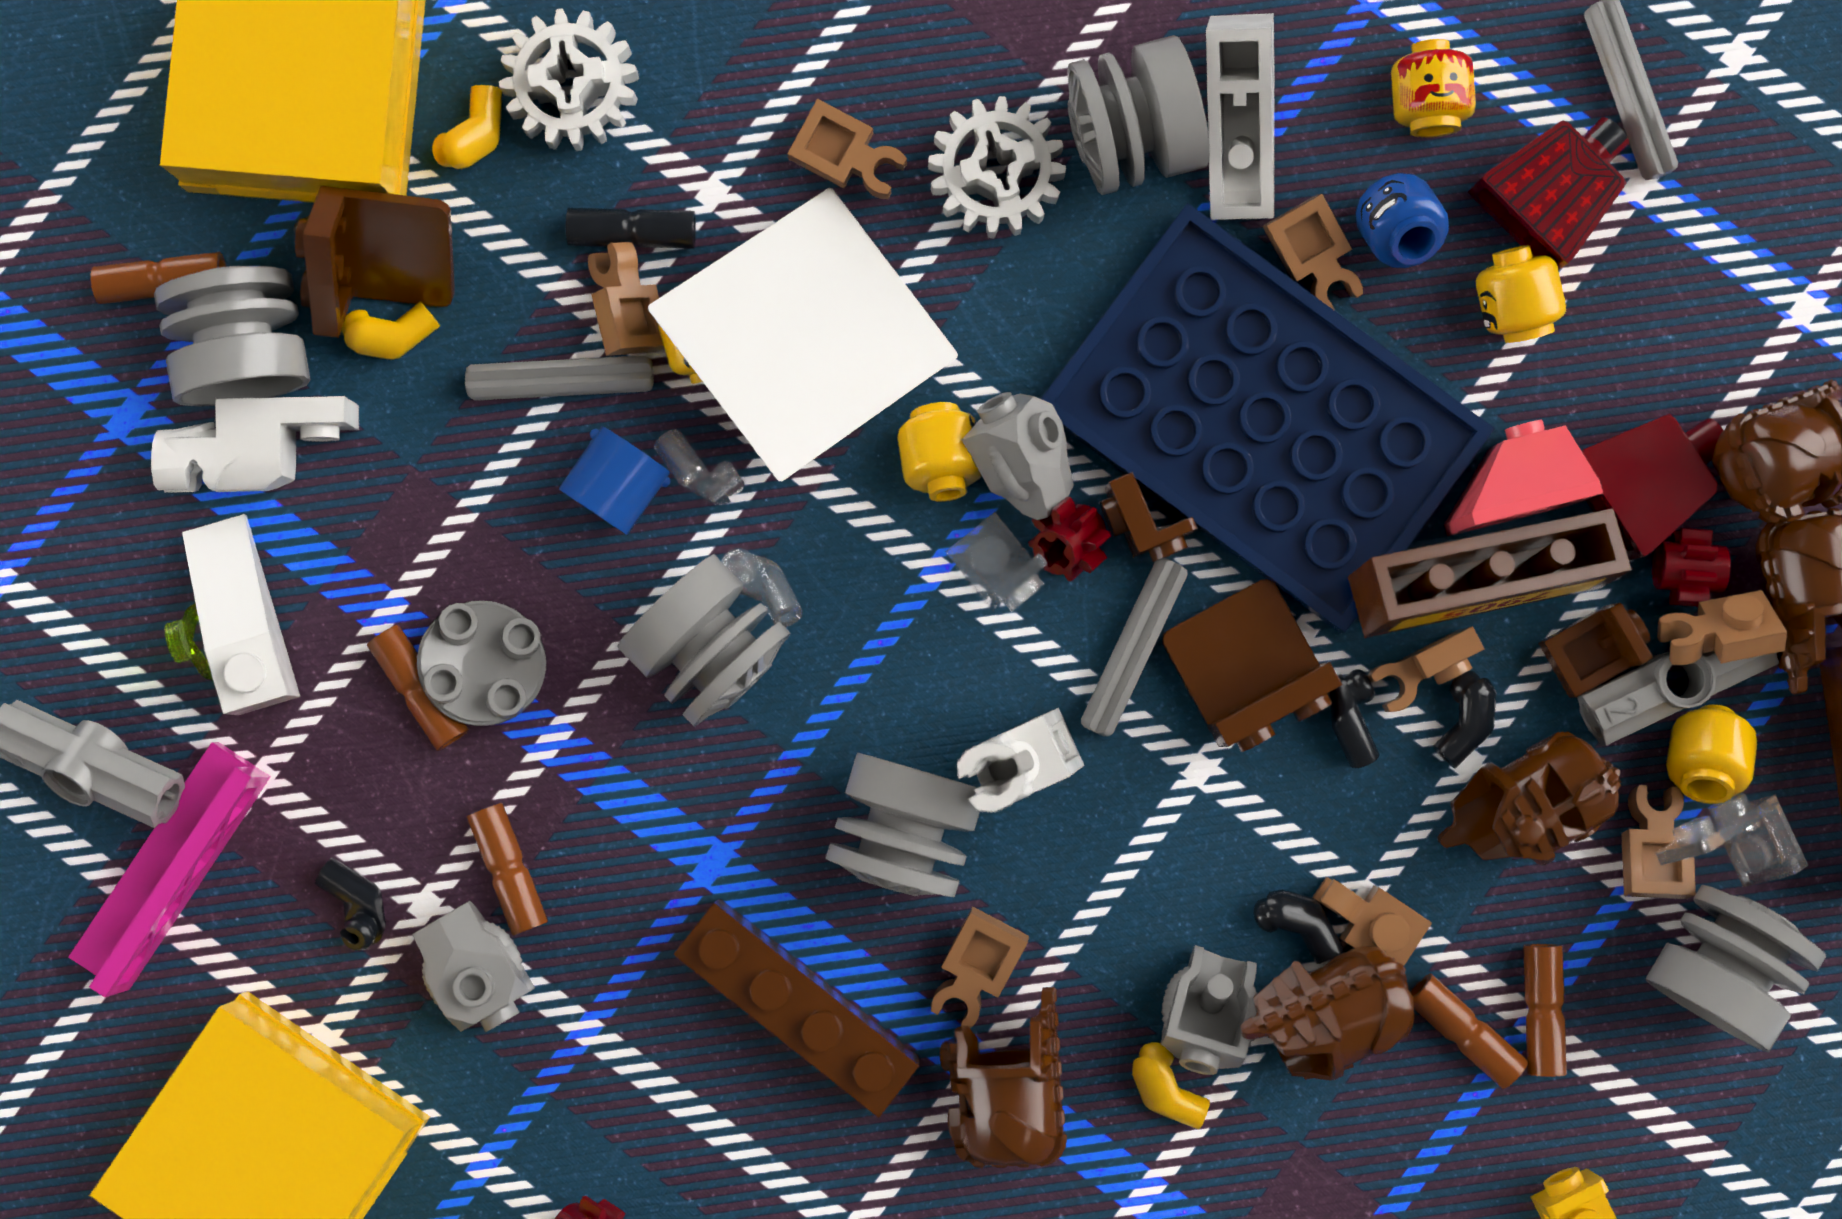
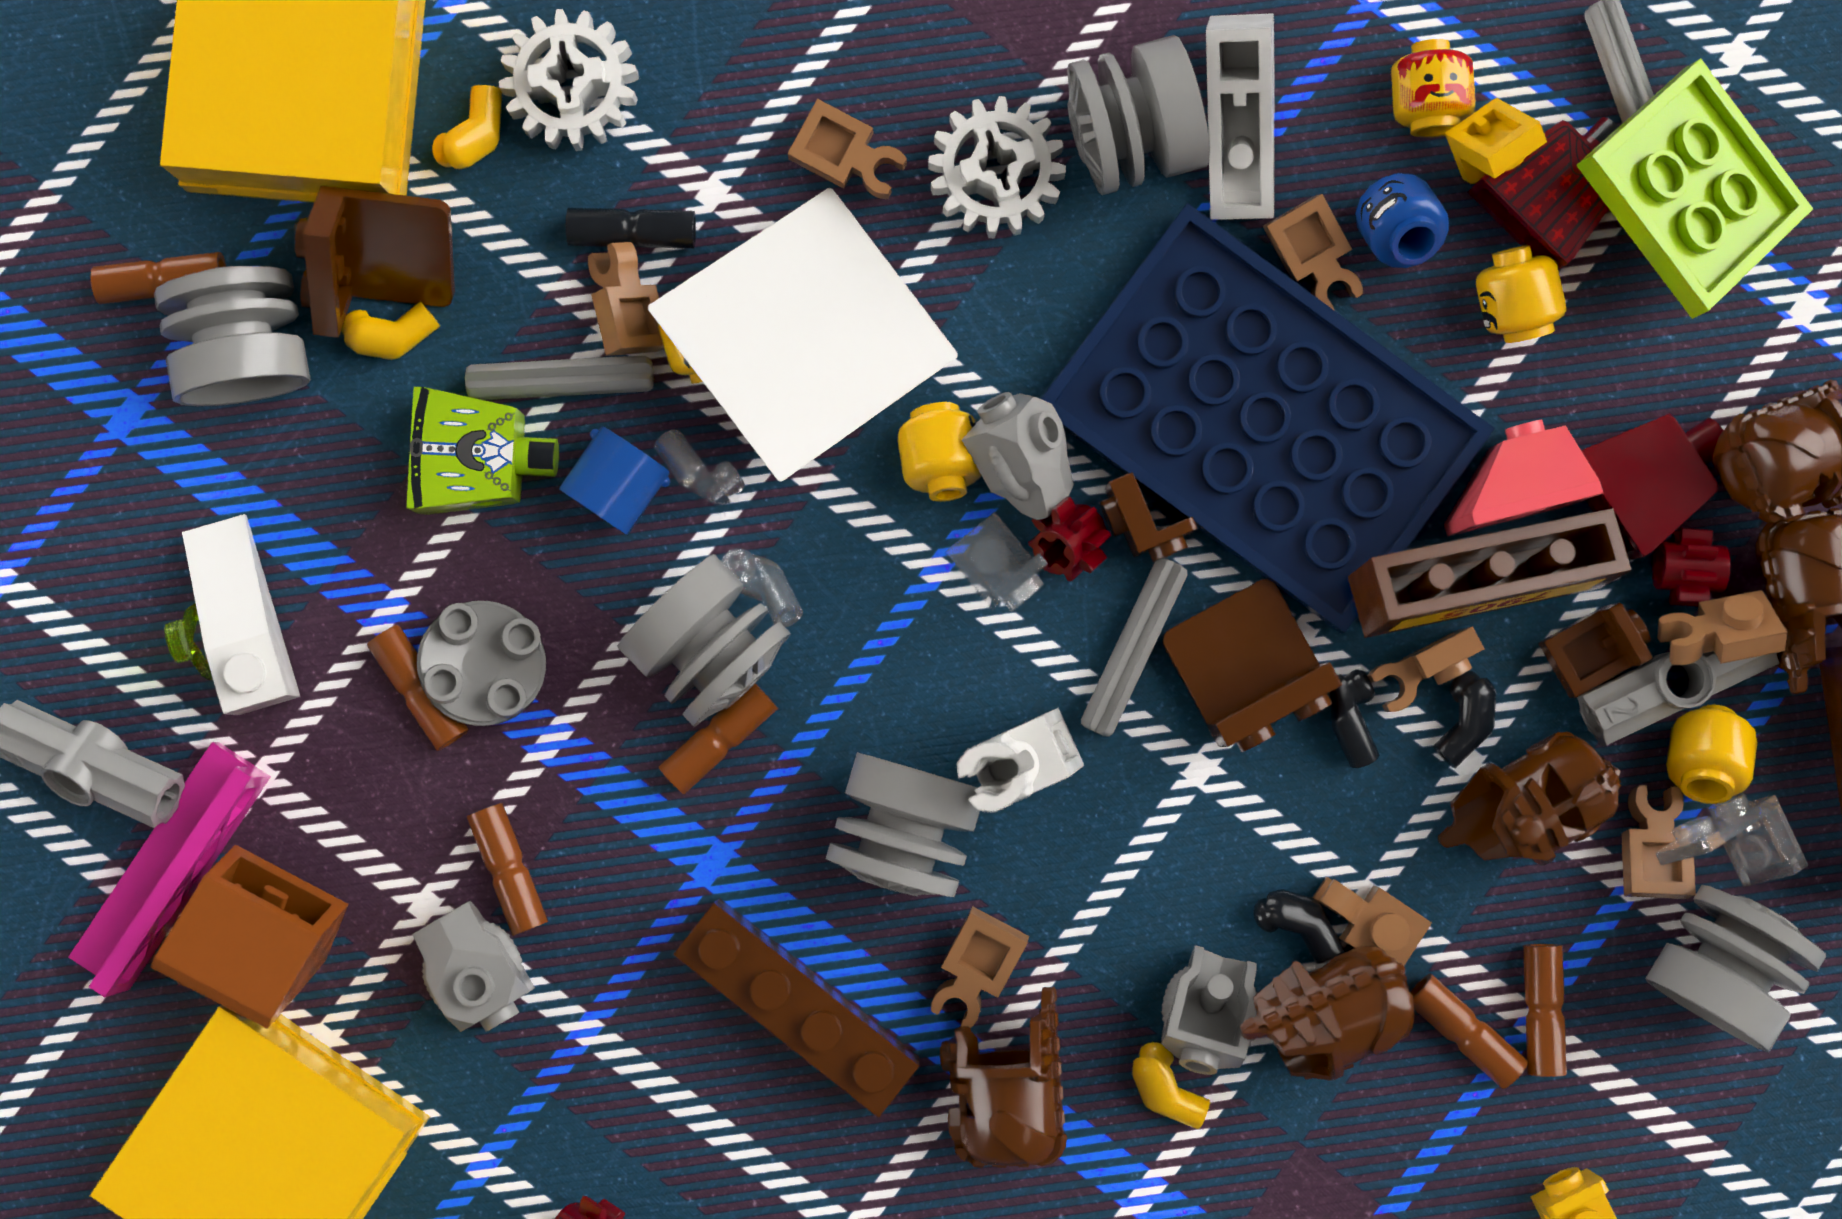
(250, 444): white plate -> none
(251, 936): none -> dark orange slope
(361, 902): black arm -> none
(470, 453): none -> lime torso
(713, 742): none -> dark orange piece
(1494, 140): none -> yellow bracket
(1695, 188): none -> lime plate

